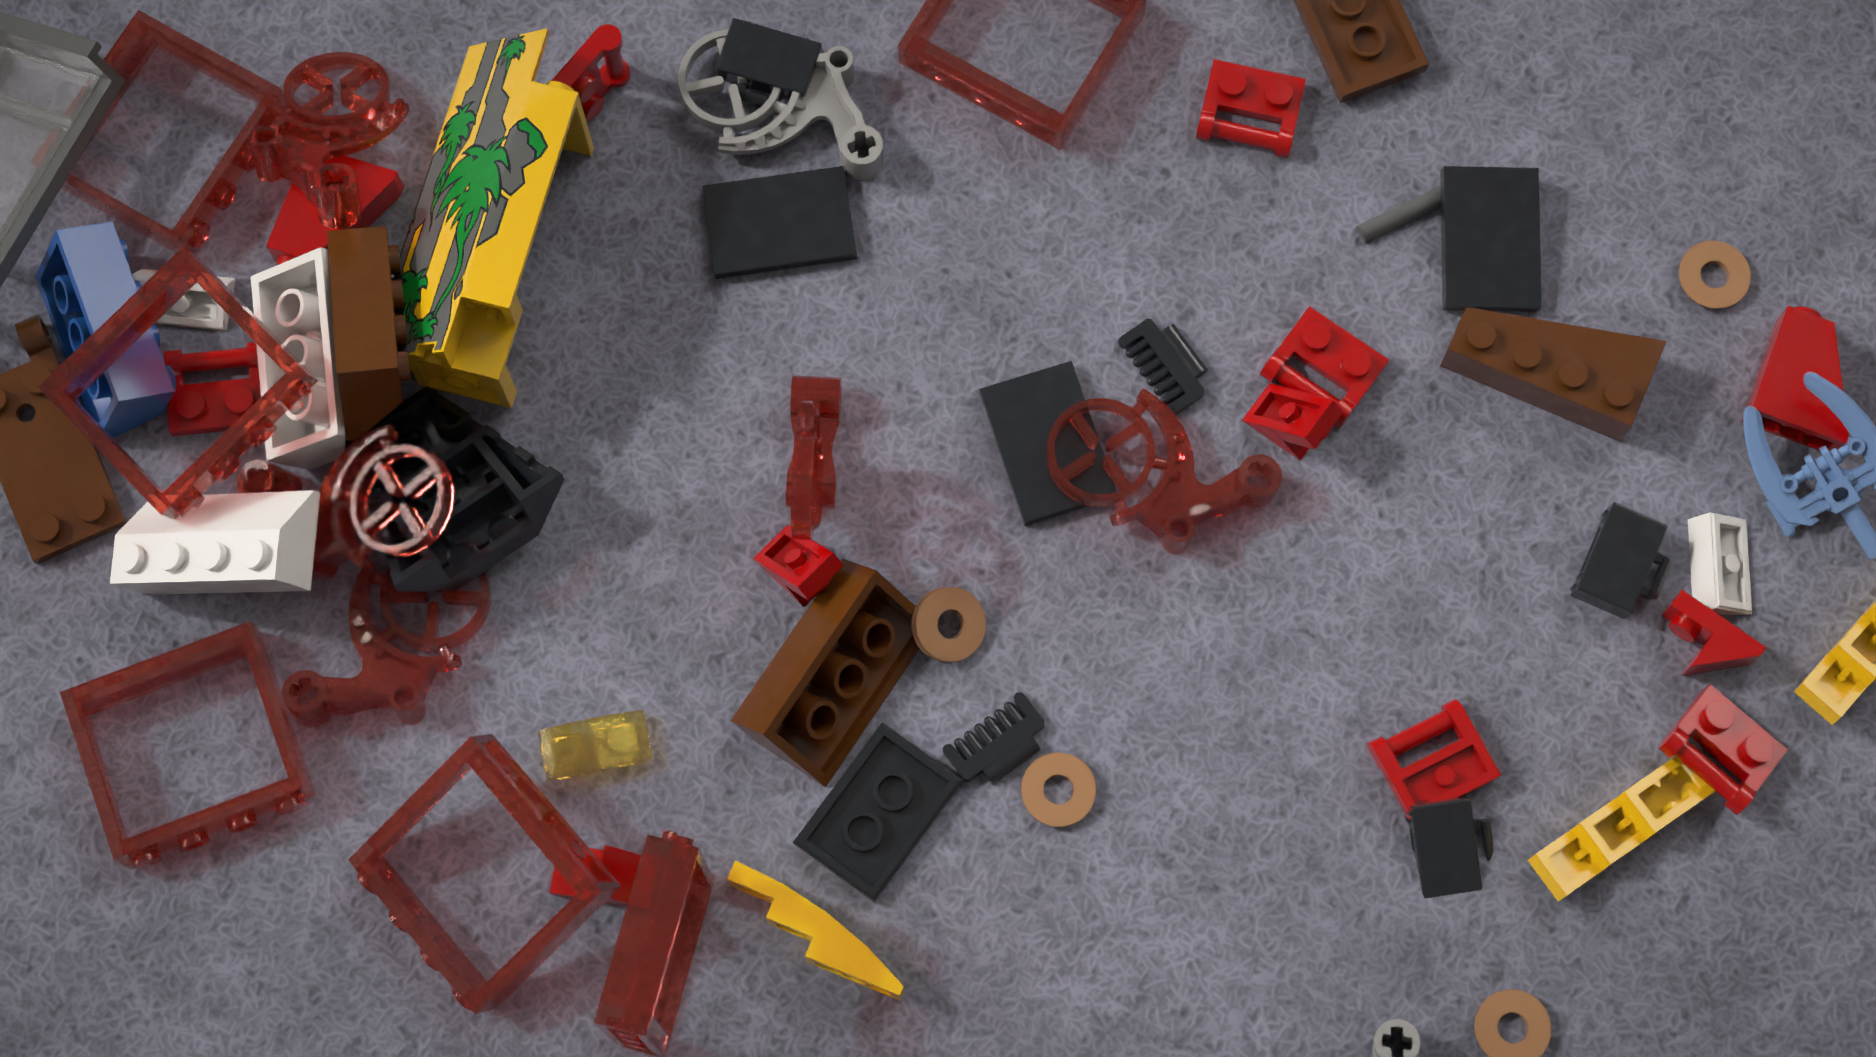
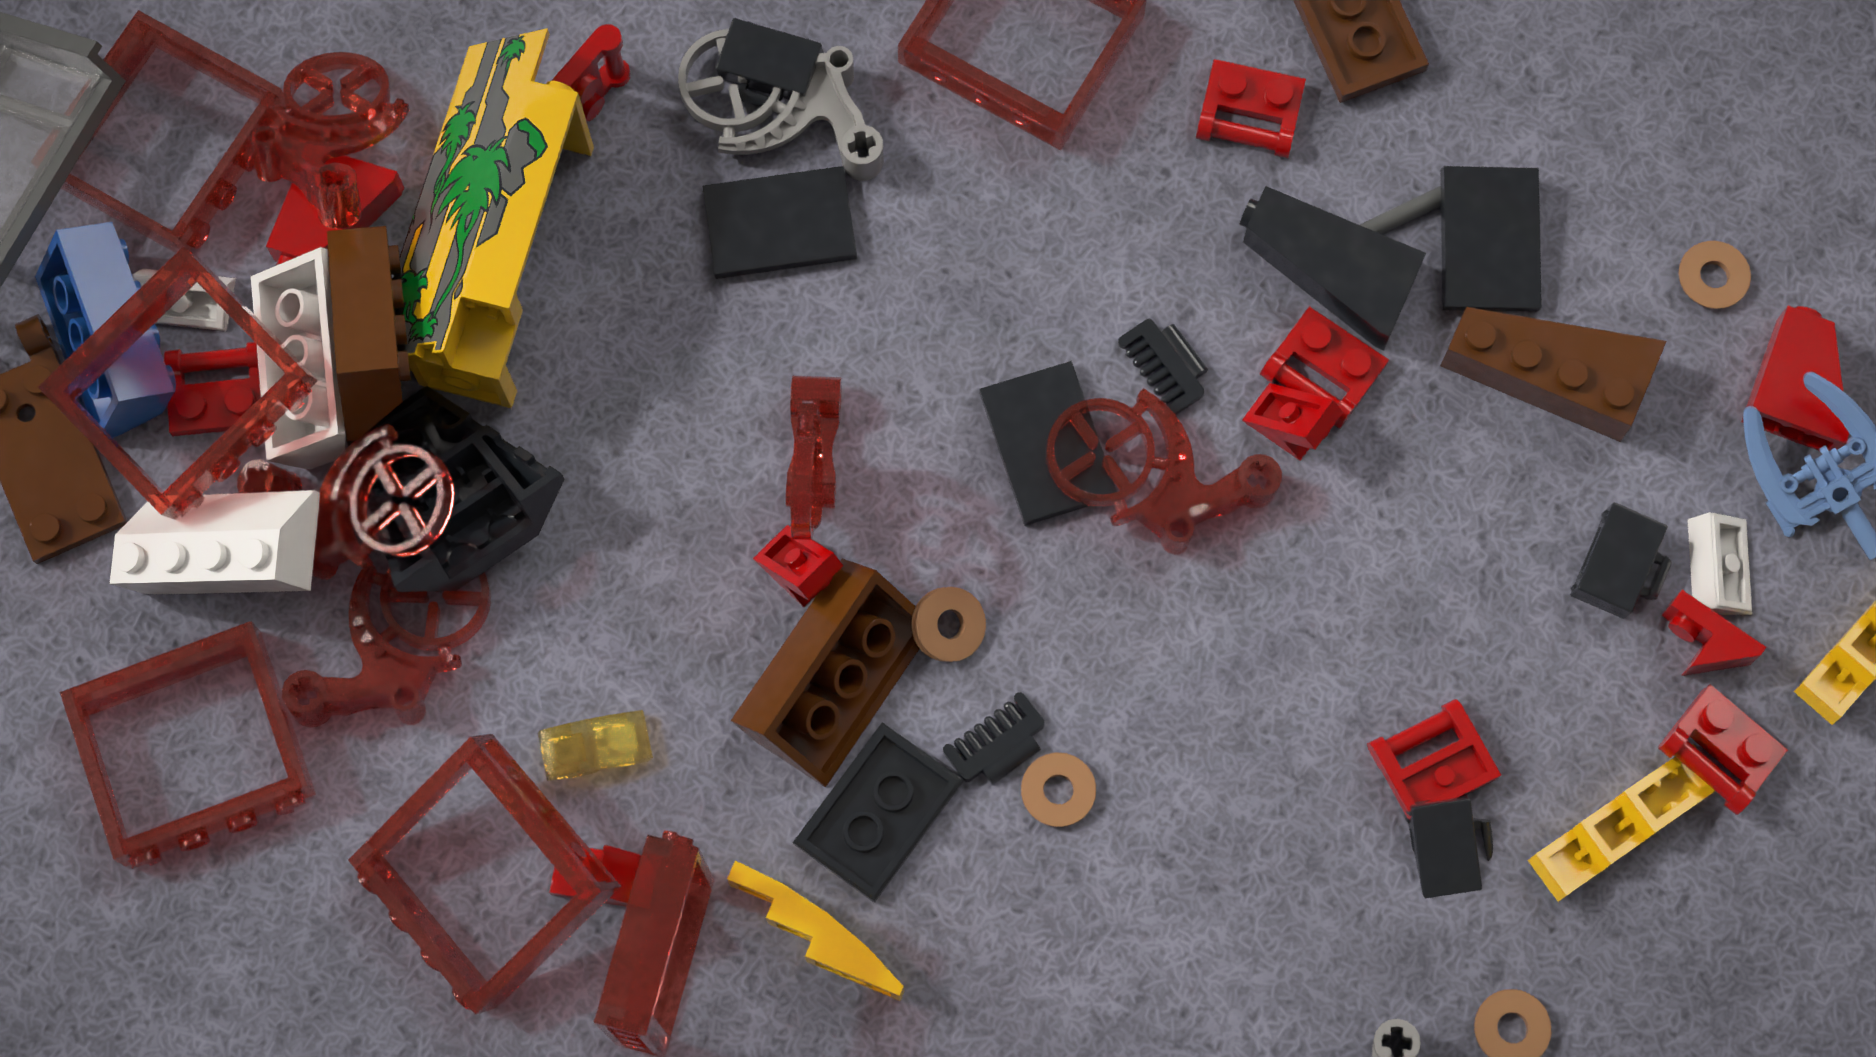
(1335, 261): none -> black slope

